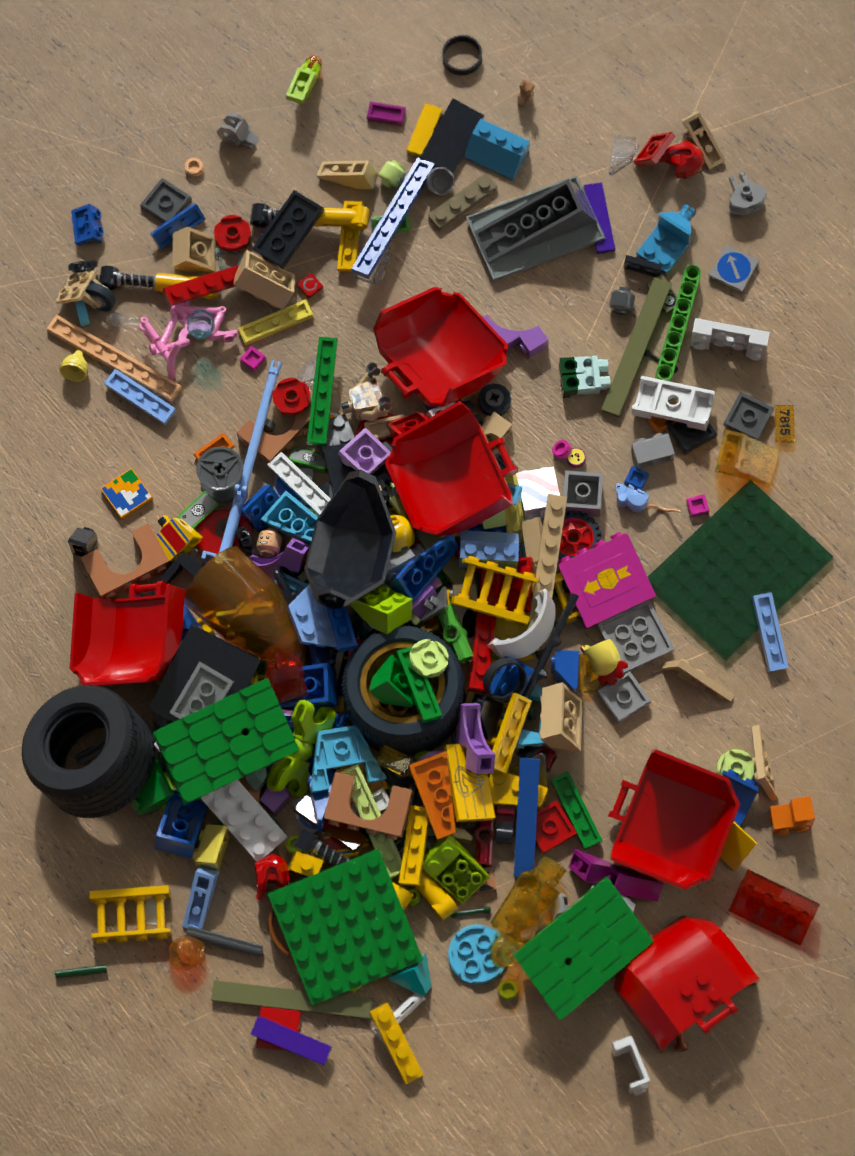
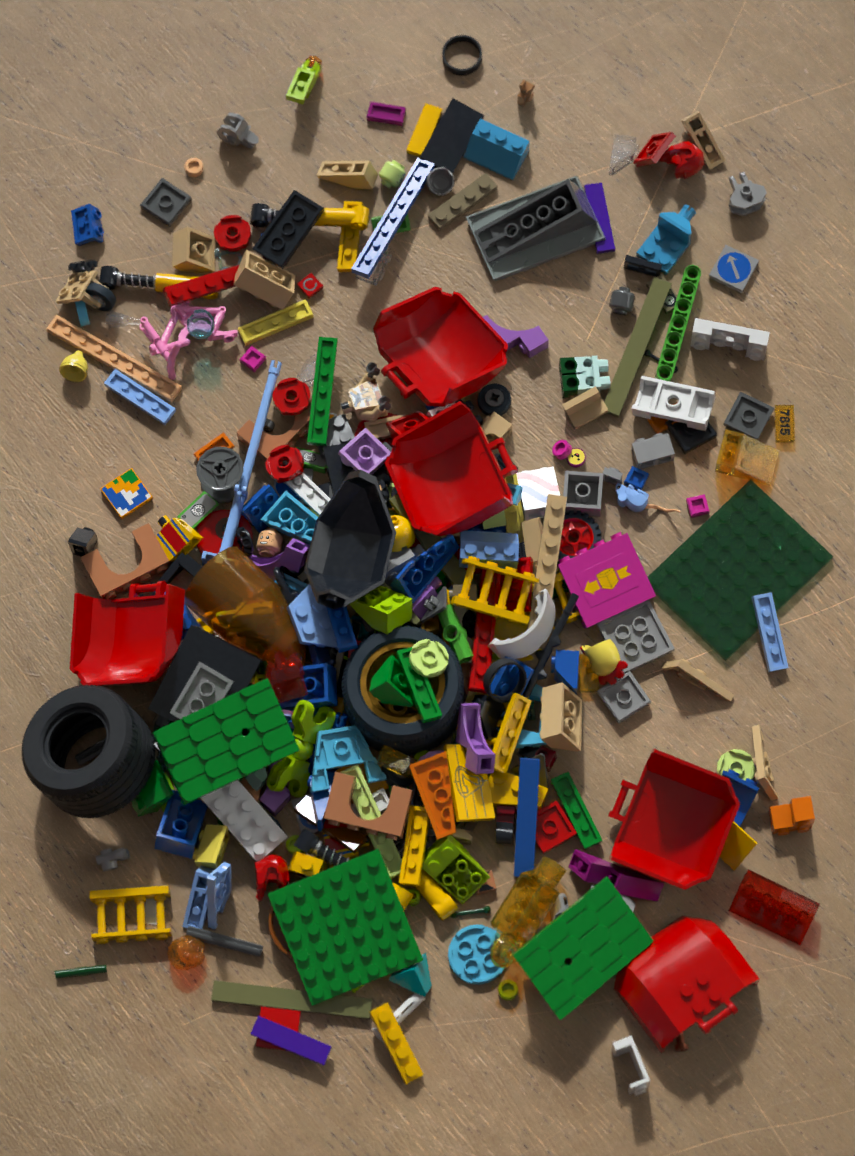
(109, 858): none -> light grey plate
(187, 218): blue plate -> none
(218, 892): none -> light blue wing
(288, 472): none -> red plate
(484, 849): dark red piece -> none
(585, 407): none -> tan panel
(612, 475): none -> light grey plate

